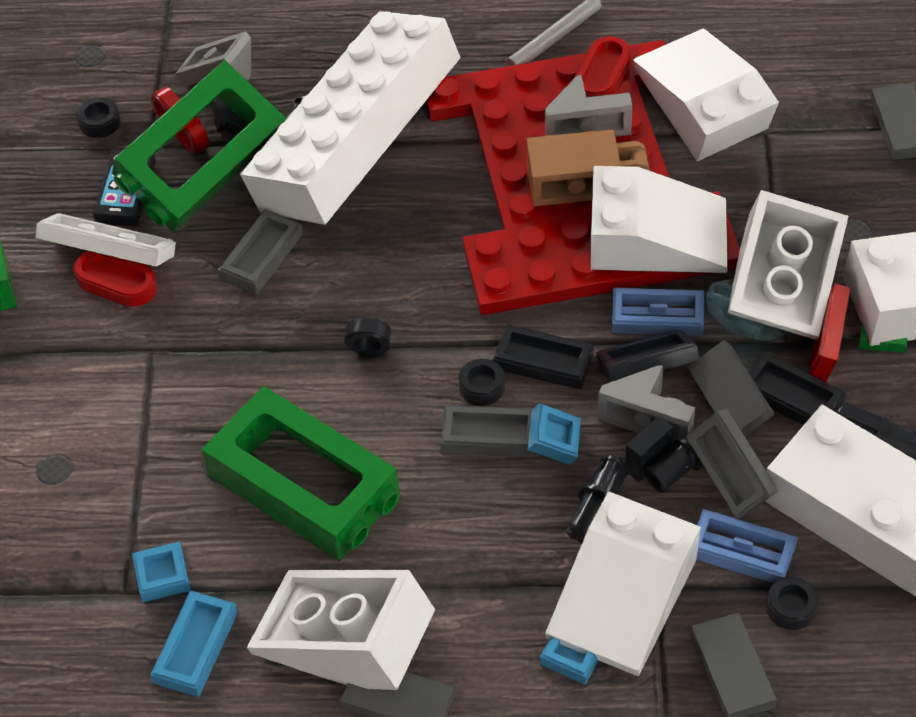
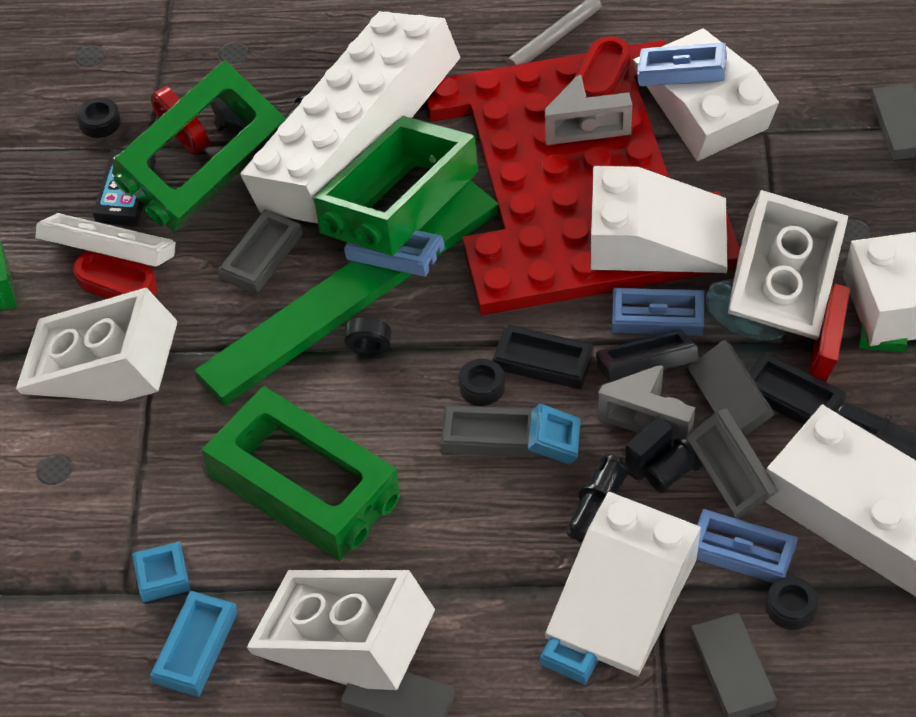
(100, 350): none -> white slope
(205, 58): light grey slope -> none
(330, 305): none -> green tile
(346, 202): none -> green piece
(406, 258): none -> medium blue tile
(564, 163): medium nougat brick -> none
(682, 64): none -> medium blue tile

